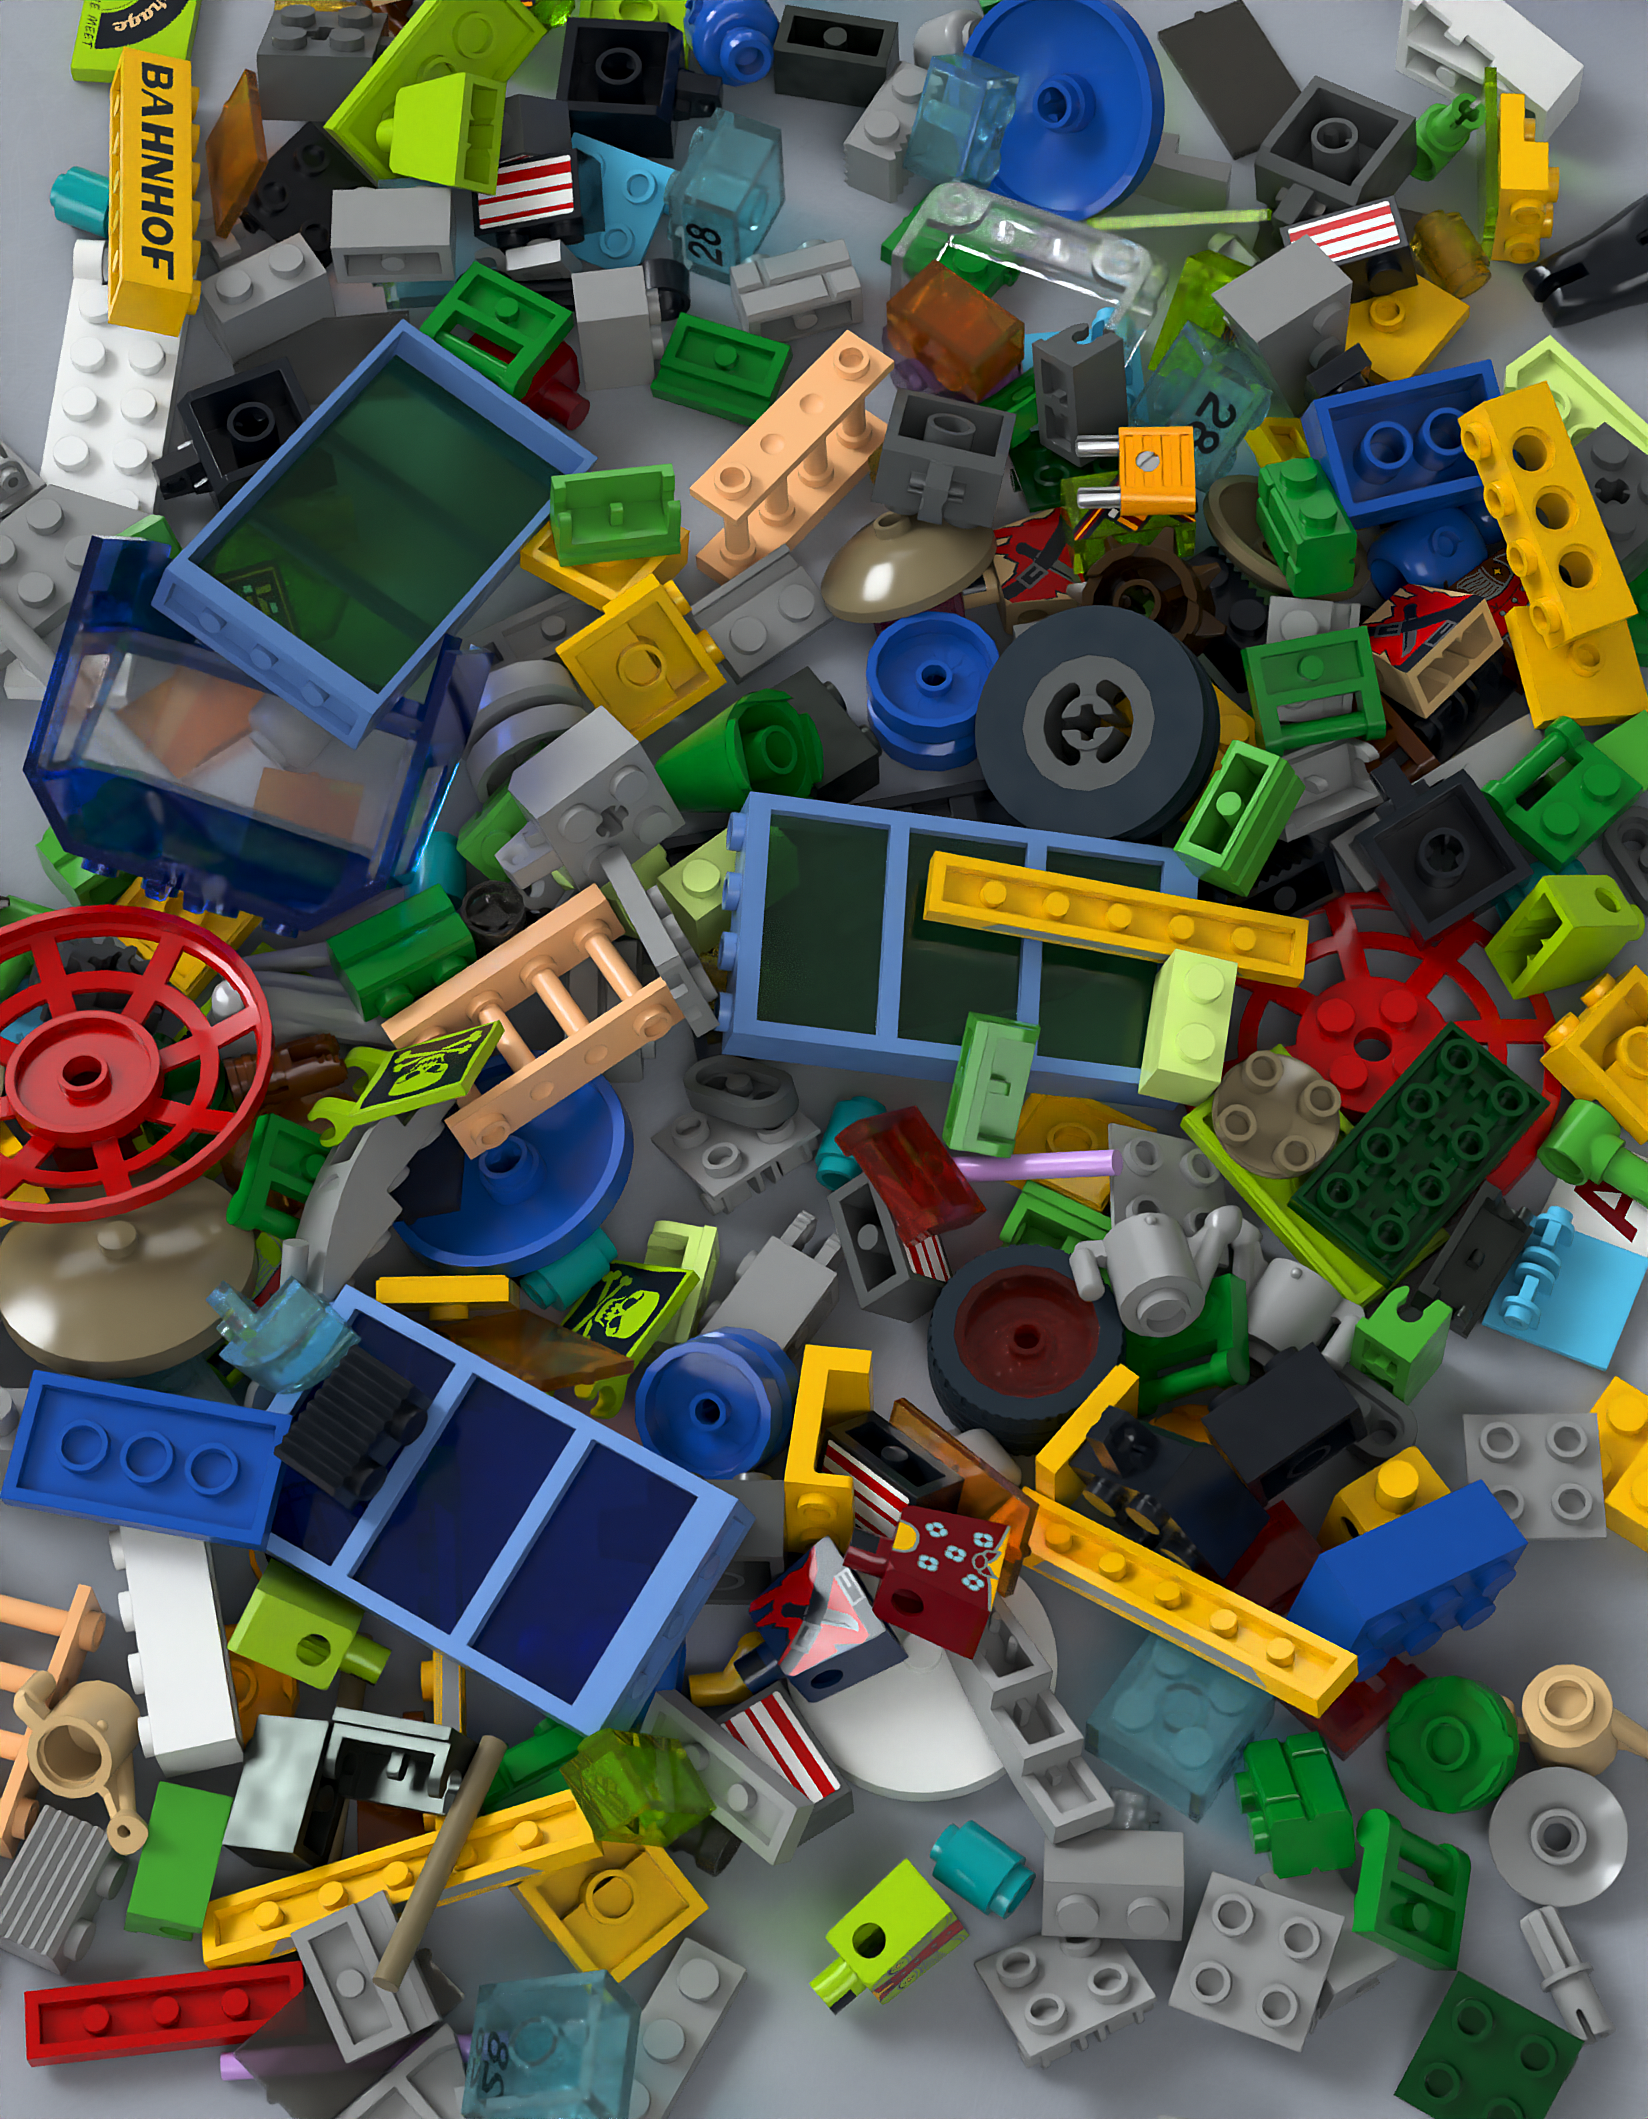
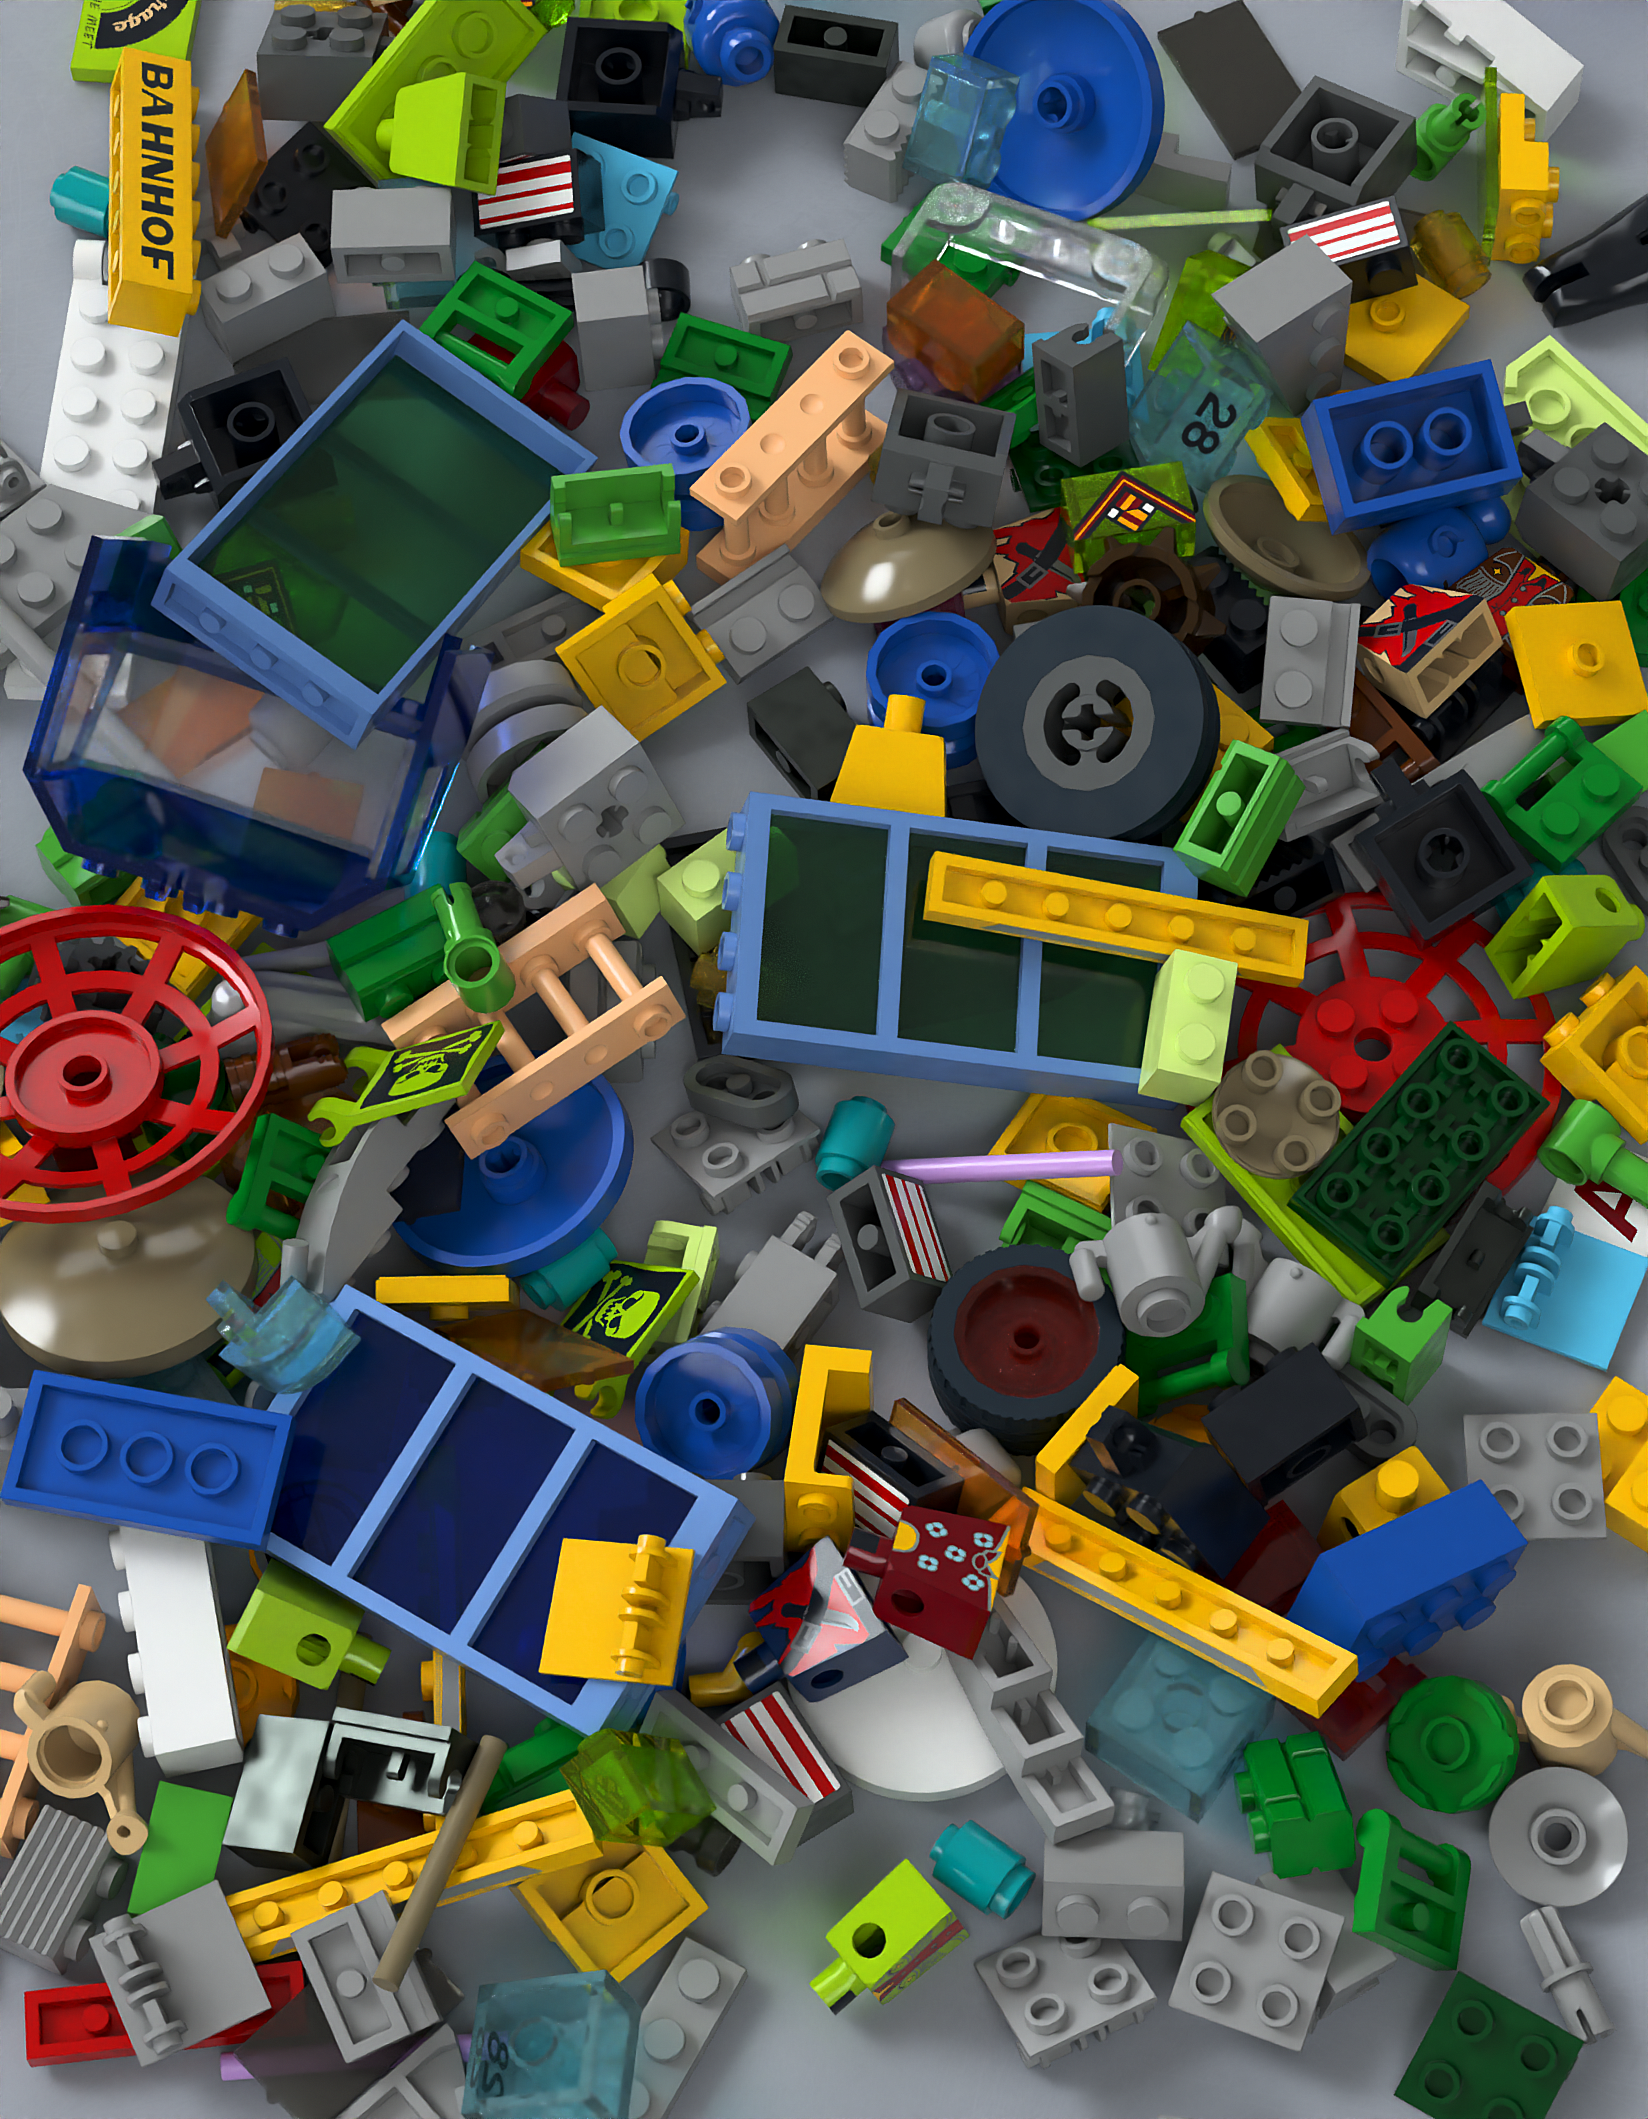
(179, 1973): none -> light grey hinge
(354, 1428): black brick -> none
(469, 949): none -> bright green pin
(617, 1611): none -> yellow hinge
(663, 941): light grey wing -> none
(689, 426): none -> blue wheel
(725, 194): clear light blue brick -> none
(745, 748): green cone -> none
(895, 764): none -> yellow torso
(911, 1173): clear red plate -> none
(990, 1085): bright green hinge -> none
(1153, 471): light orange piece -> none
(1306, 527): green brick -> none
(1311, 671): green plate -> none
(1340, 375): black plate -> none
(1556, 485): yellow brick -> none

